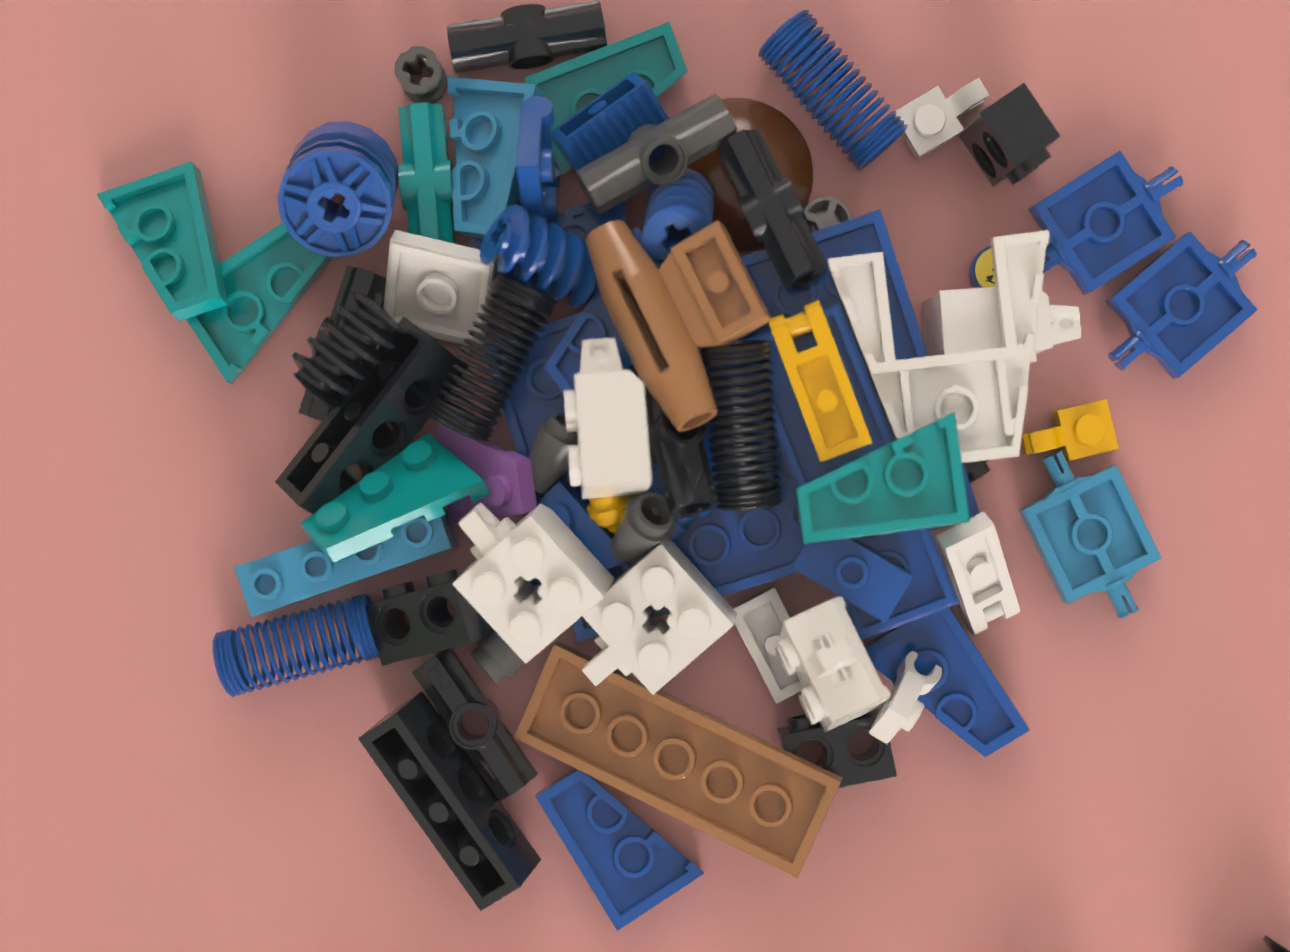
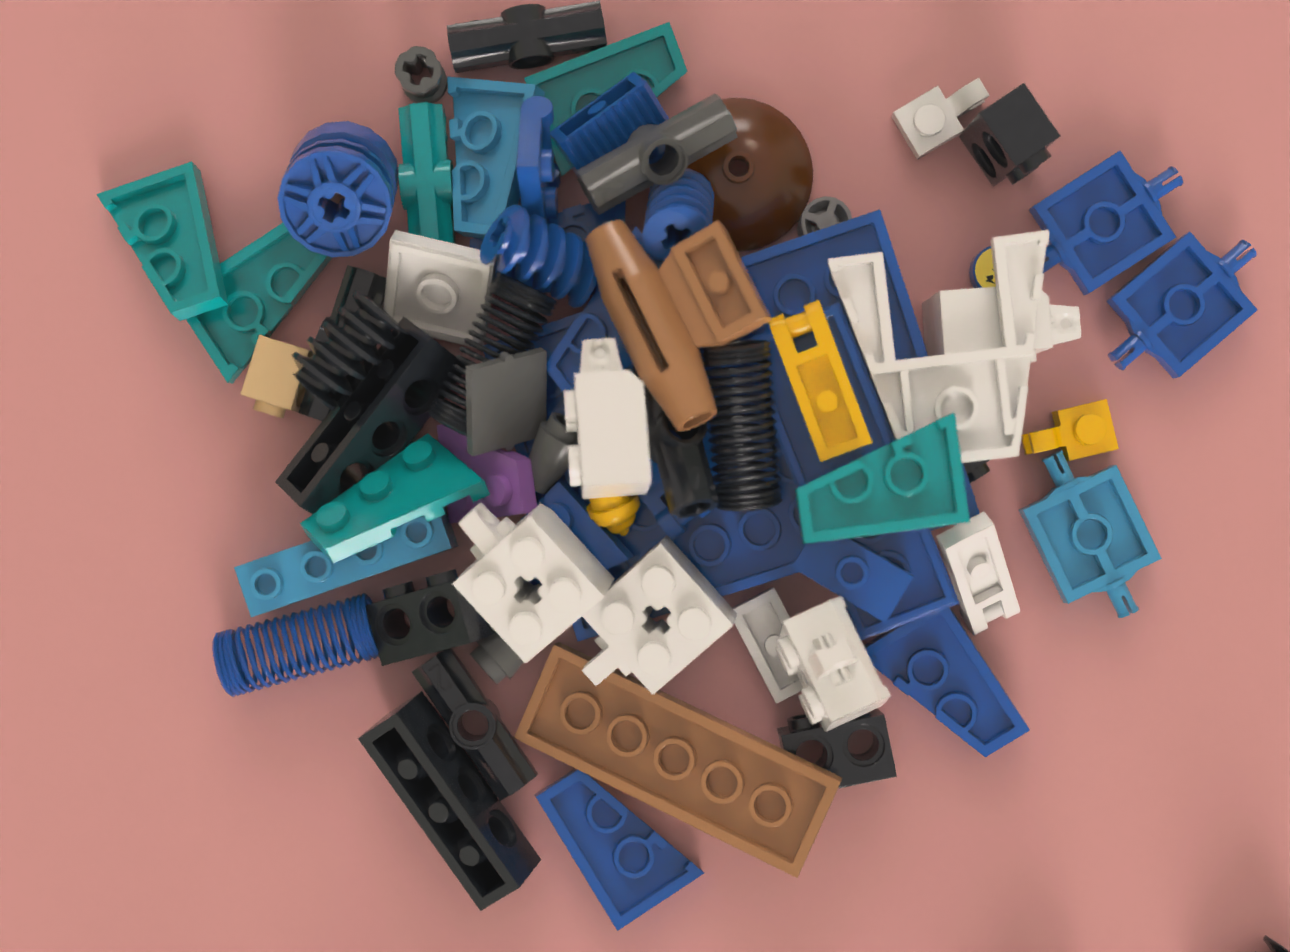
(272, 378): none -> tan brick
(505, 400): none -> dark grey piece
(642, 526): dark grey cone -> none
(772, 209): black piece -> none
(798, 40): blue piece -> none
(903, 707): white plate -> none

